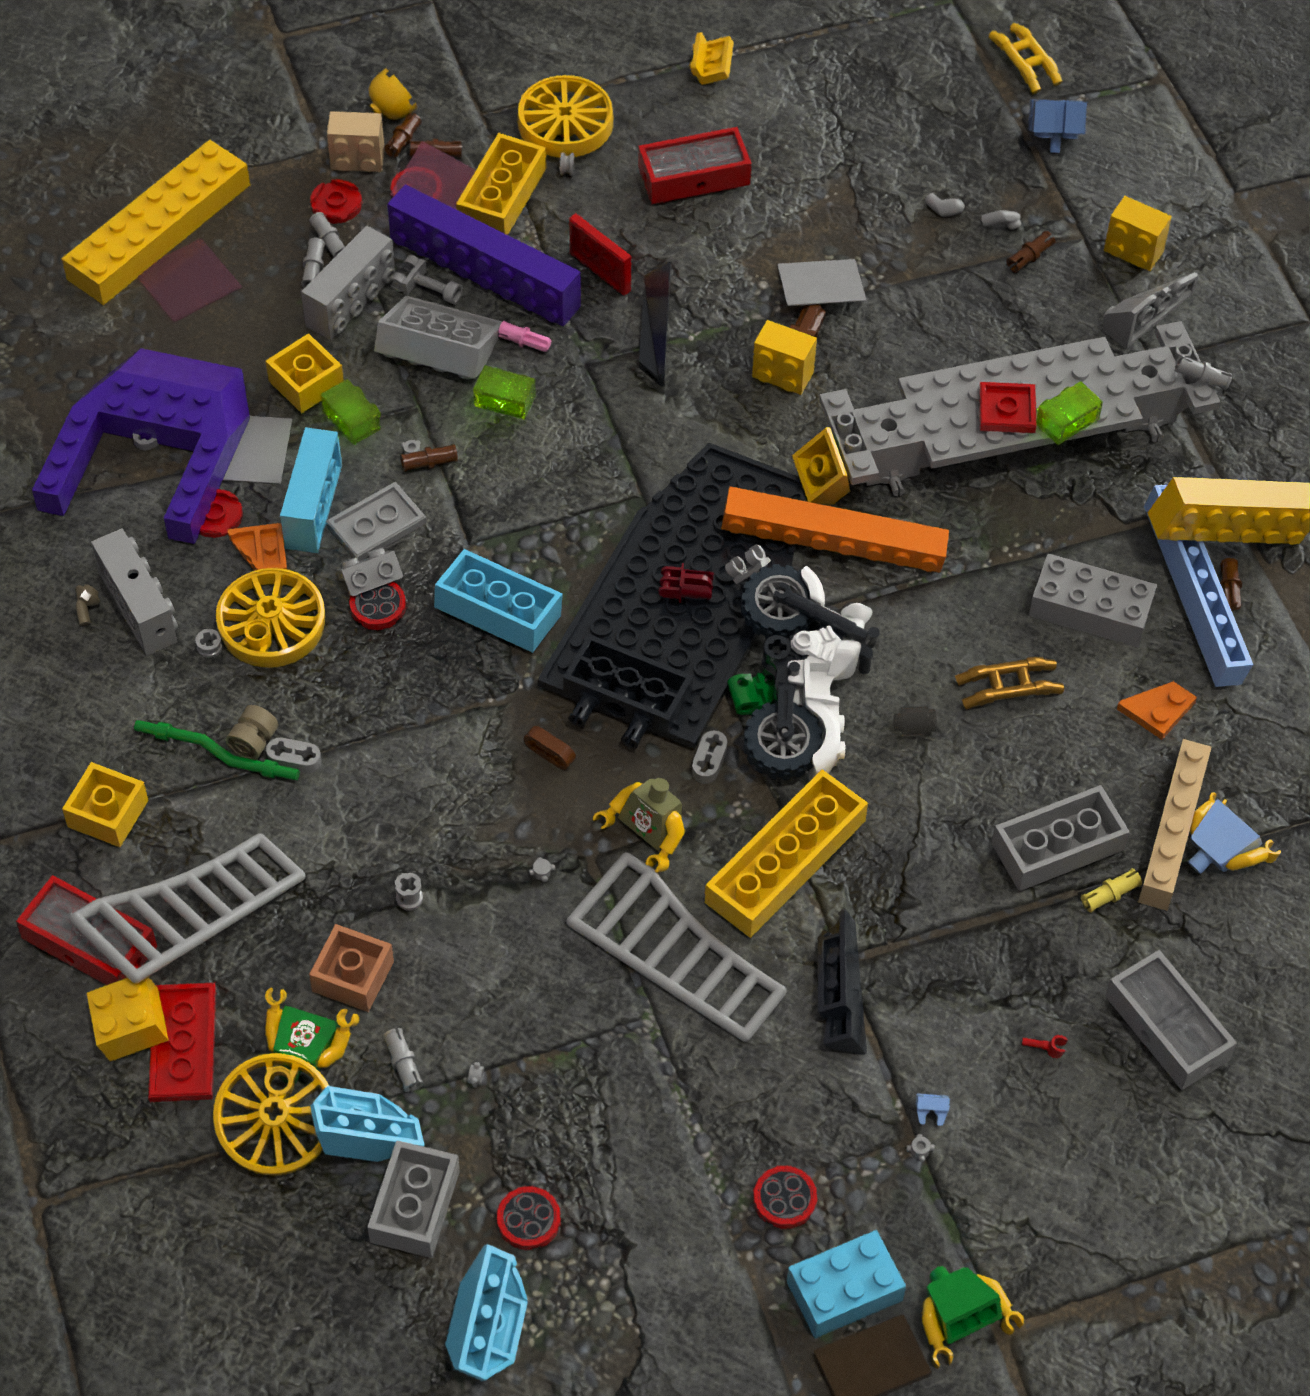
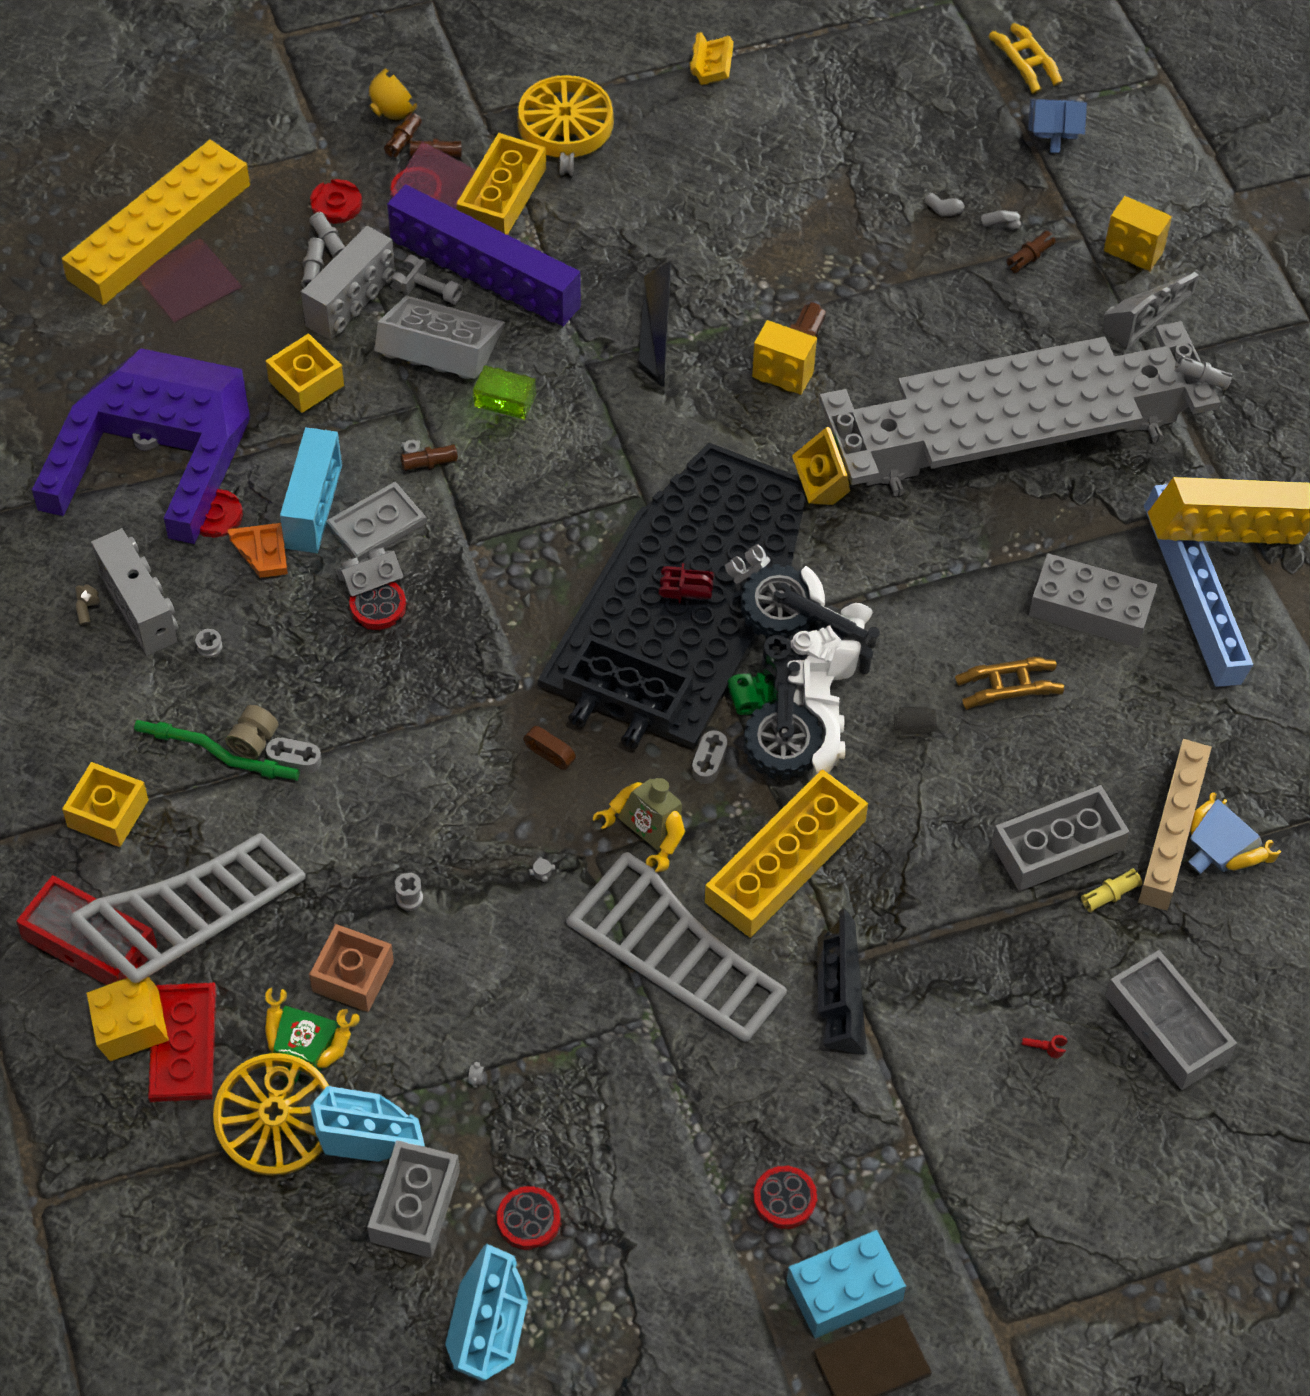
(261, 451): light grey piece -> none
(270, 616): yellow piece -> none
(351, 411): clear neon green brick -> none
(356, 141): tan brick -> none
(403, 1060): light grey pin -> none
(498, 600): medium azure brick -> none
(523, 336): bright pink axle -> none
(600, 254): red tile -> none
(694, 165): red brick -> none
(821, 282): light grey piece -> none
(835, 529): orange brick -> none
(920, 1147): light grey piece -> none
(929, 1102): light blue tile -> none
(961, 1305): green torso -> none
(1007, 407): red tile -> none
(1069, 412): clear neon green brick -> none
(1158, 708): orange wing -> none
(1231, 583): reddish brown axle -> none

